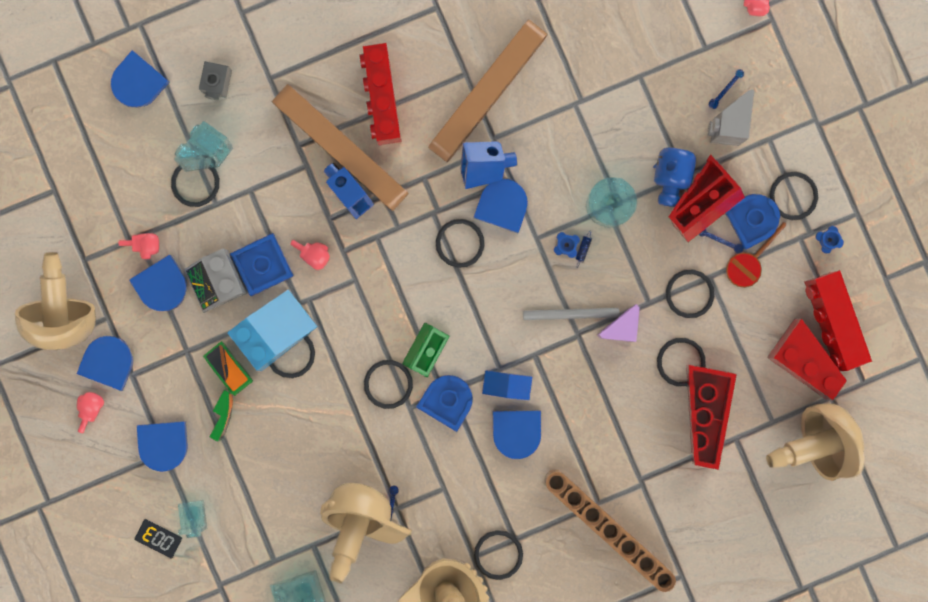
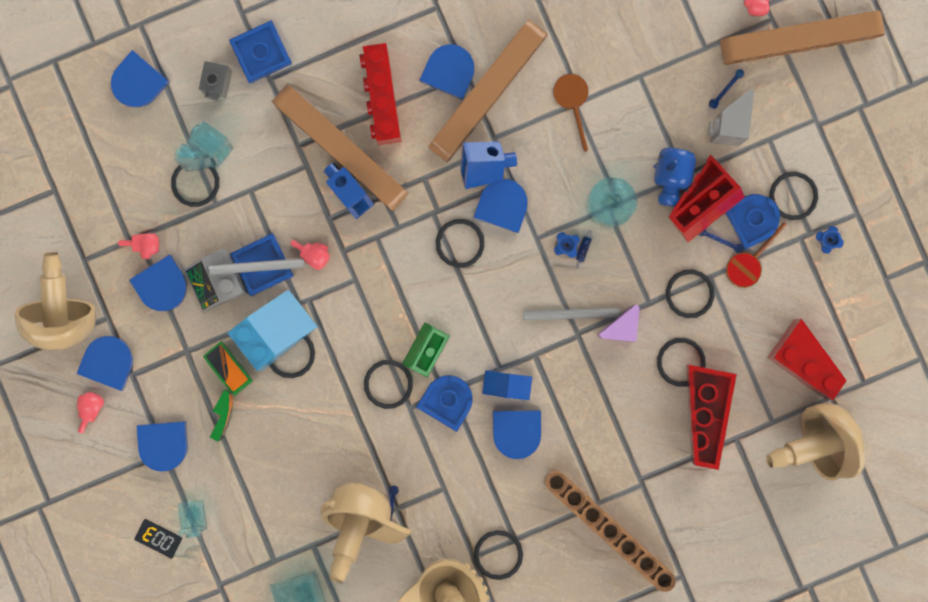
(255, 266): none -> light grey bar
(260, 52): none -> blue tile
(449, 70): none -> blue tile
(572, 92): none -> dark orange piece
(802, 37): none -> medium nougat beam
(837, 321): red brick -> none

